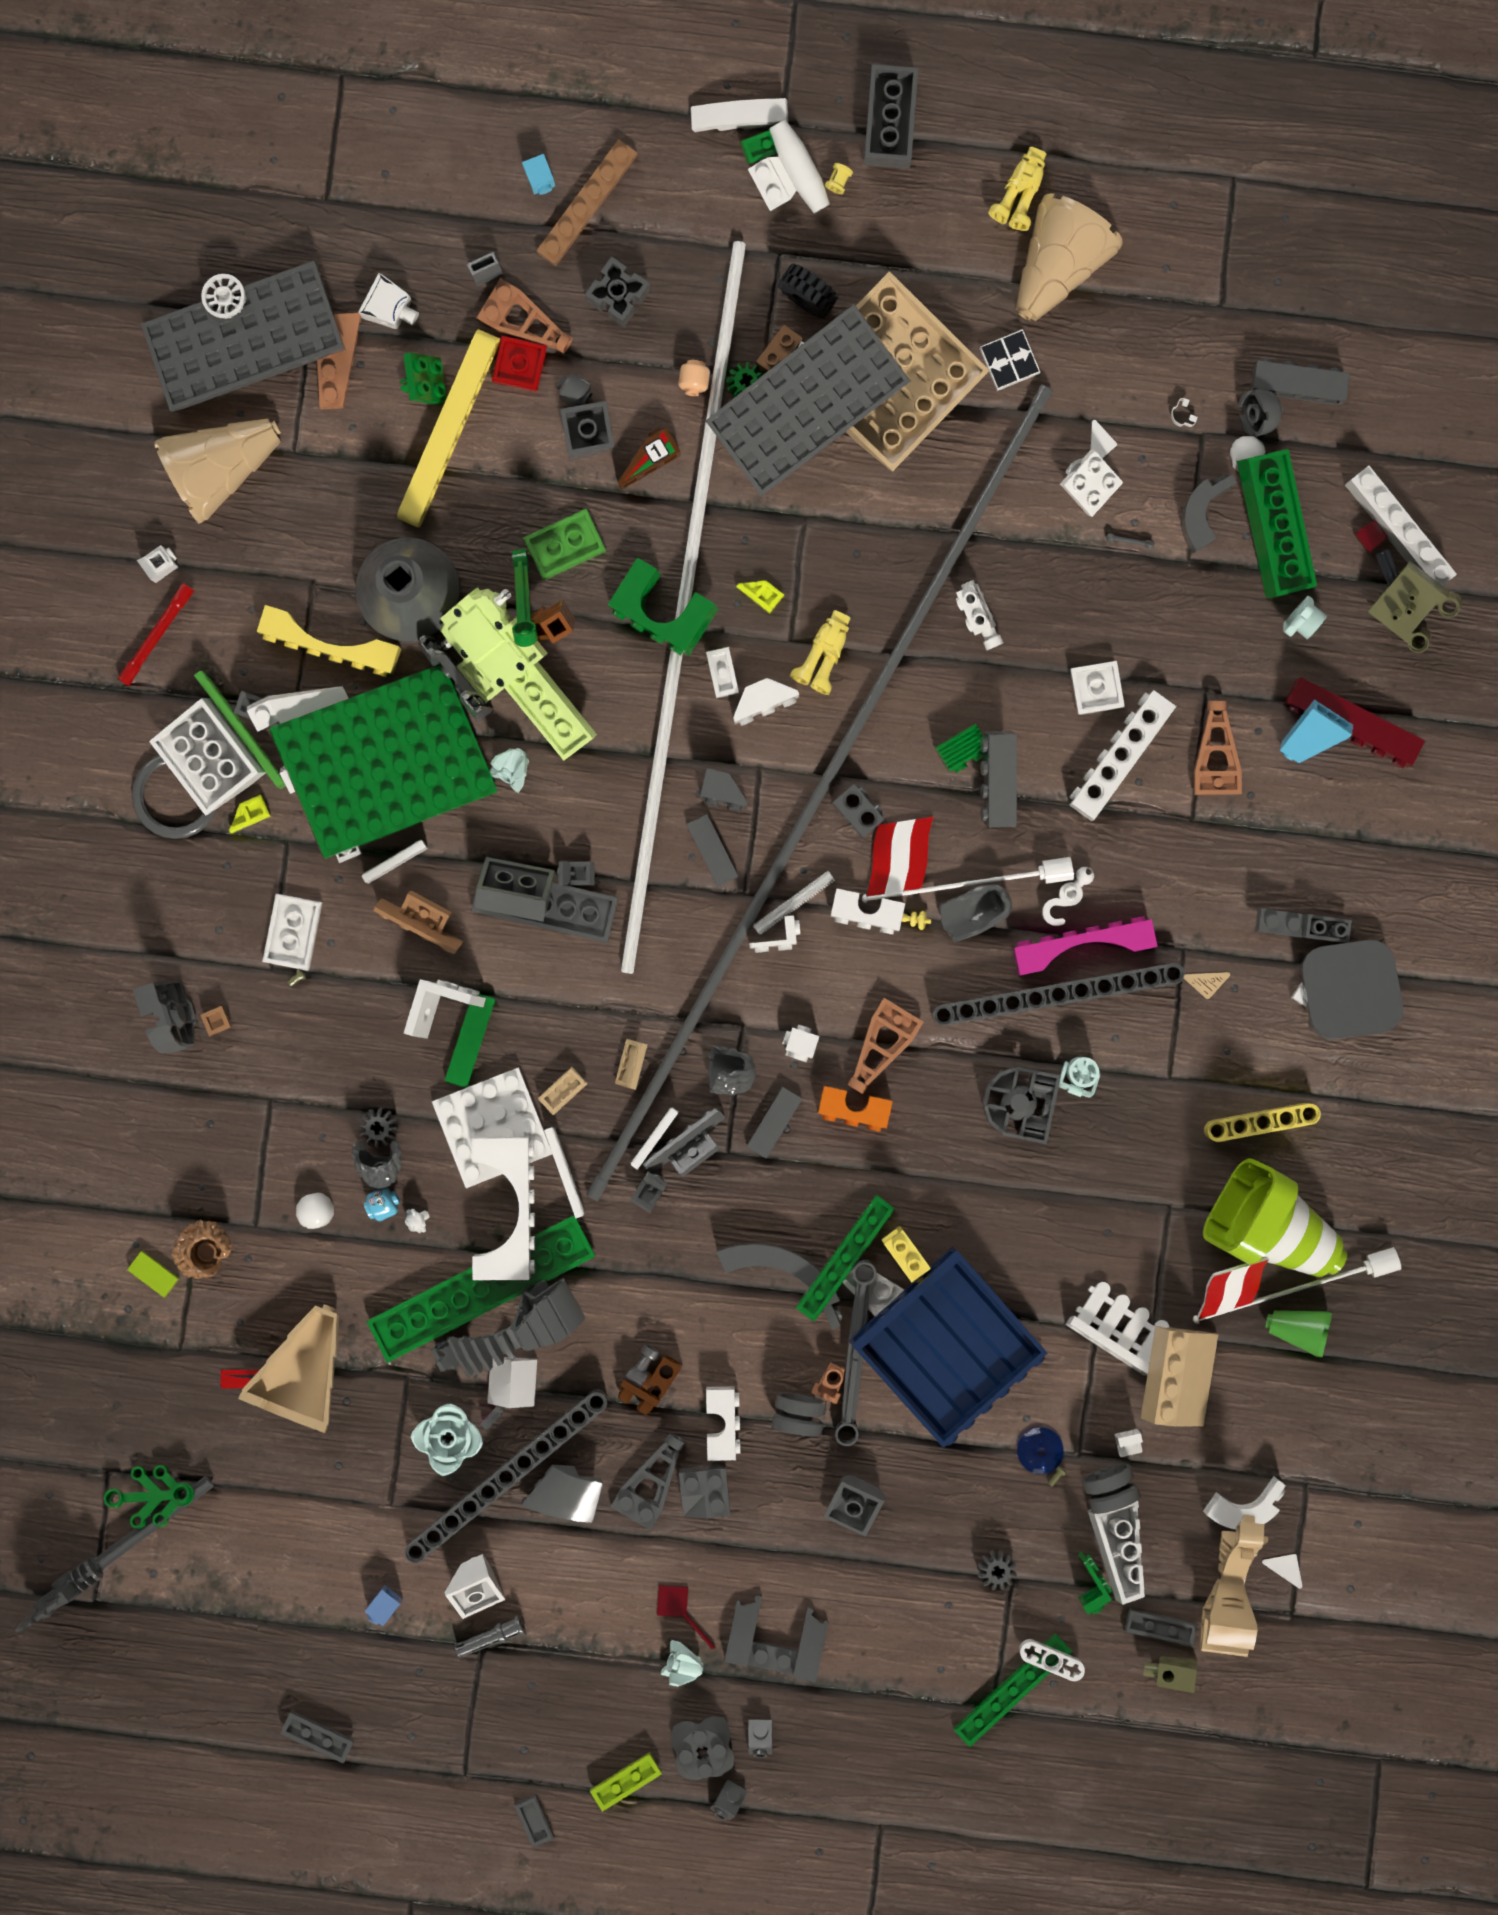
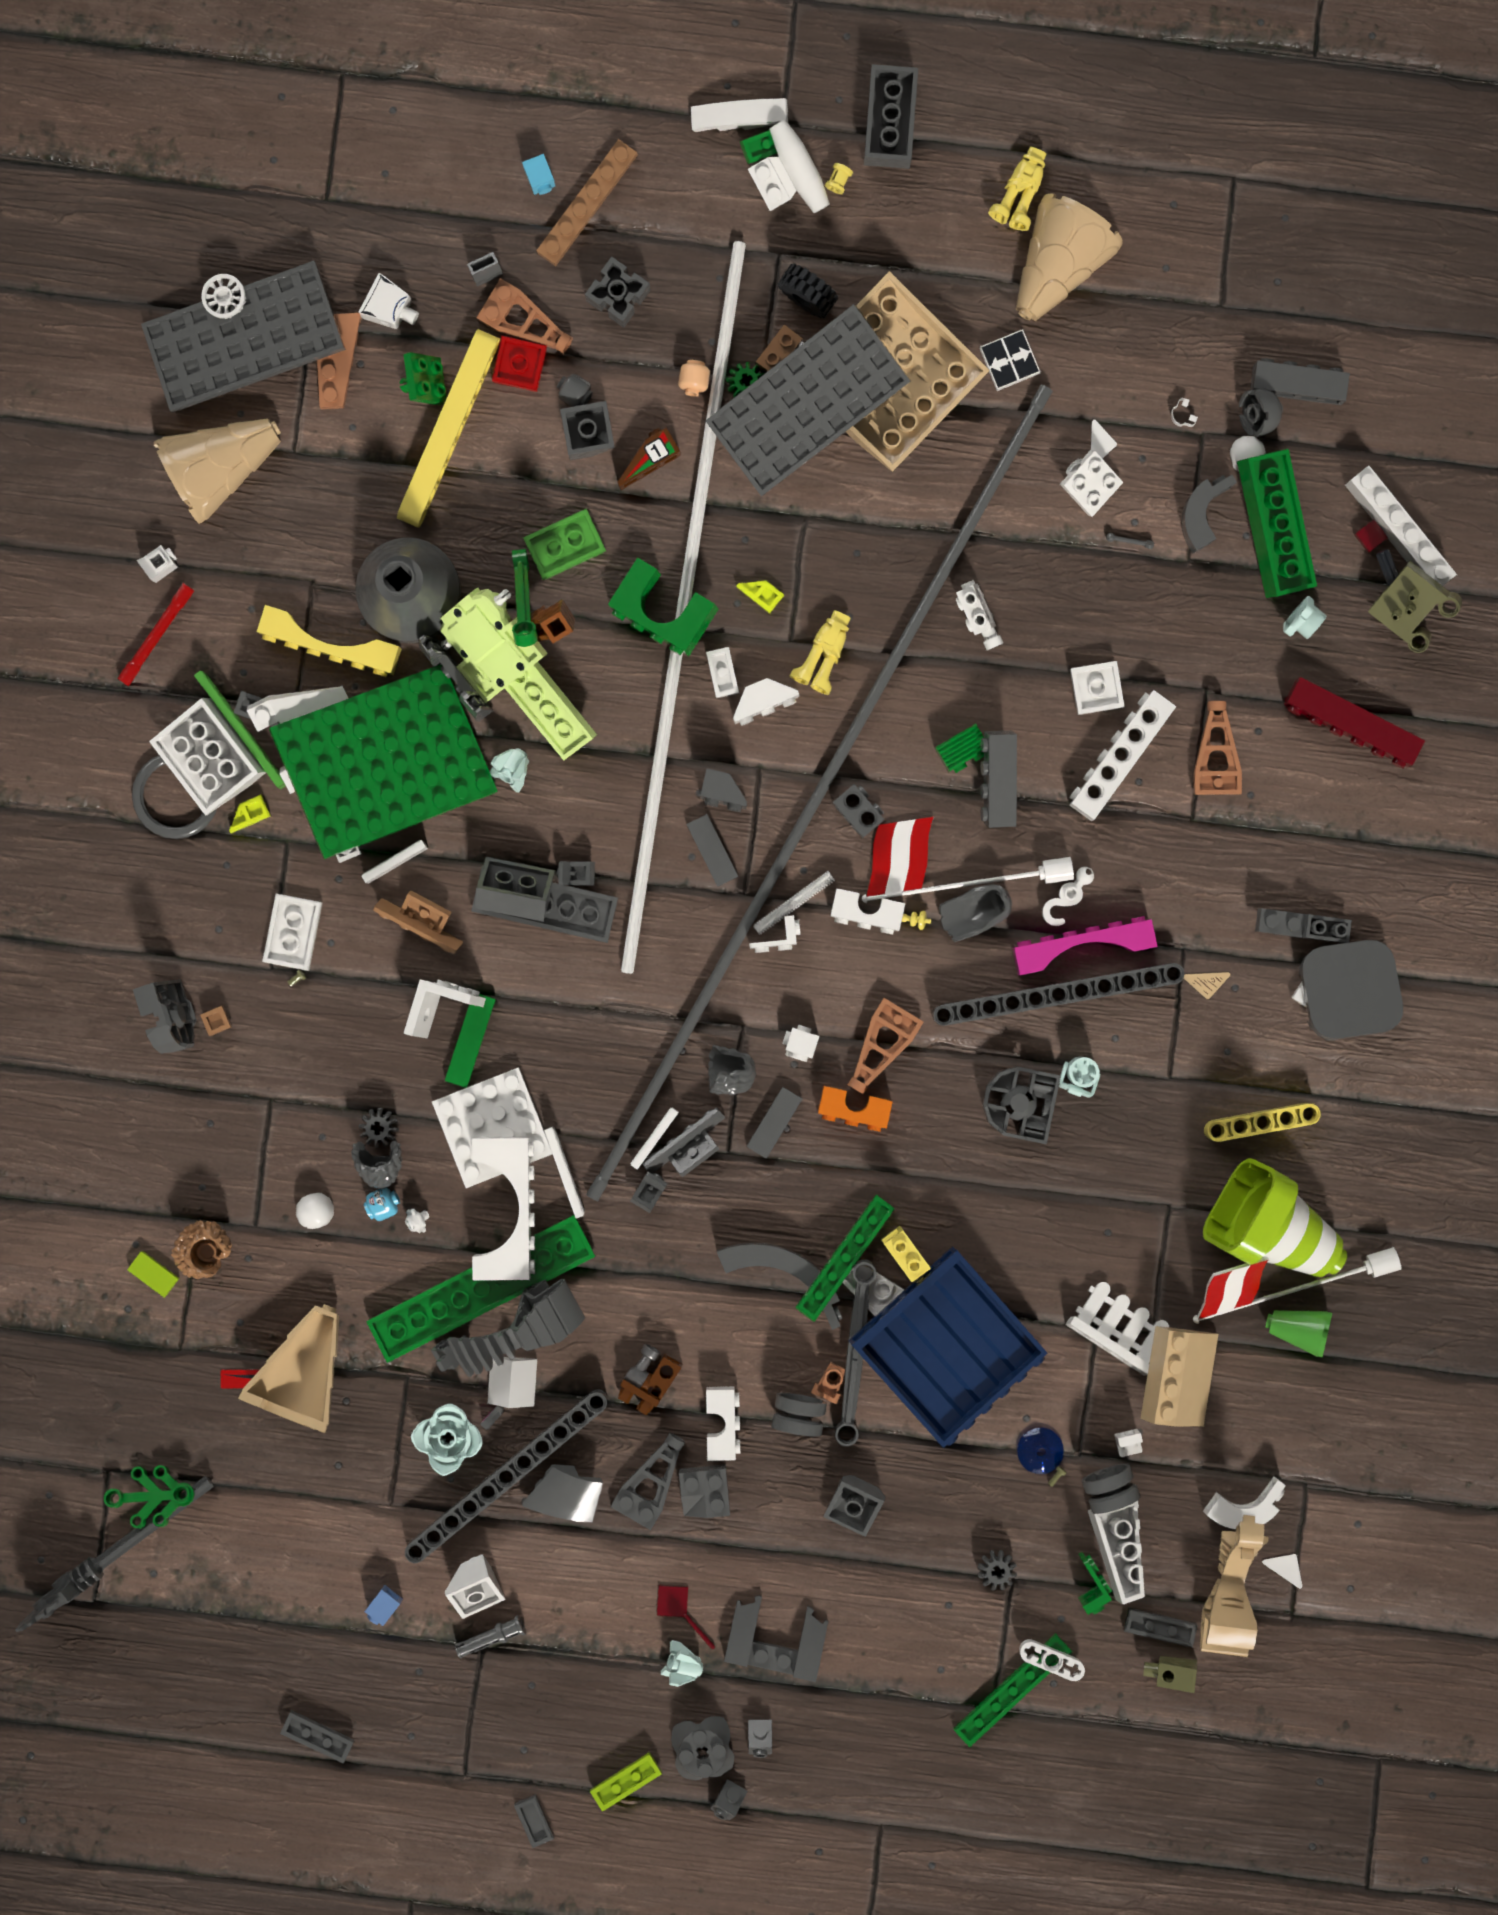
(562, 1091): tan plate -> none
(631, 1064): tan plate -> none
(1314, 733): medium azure slope -> none

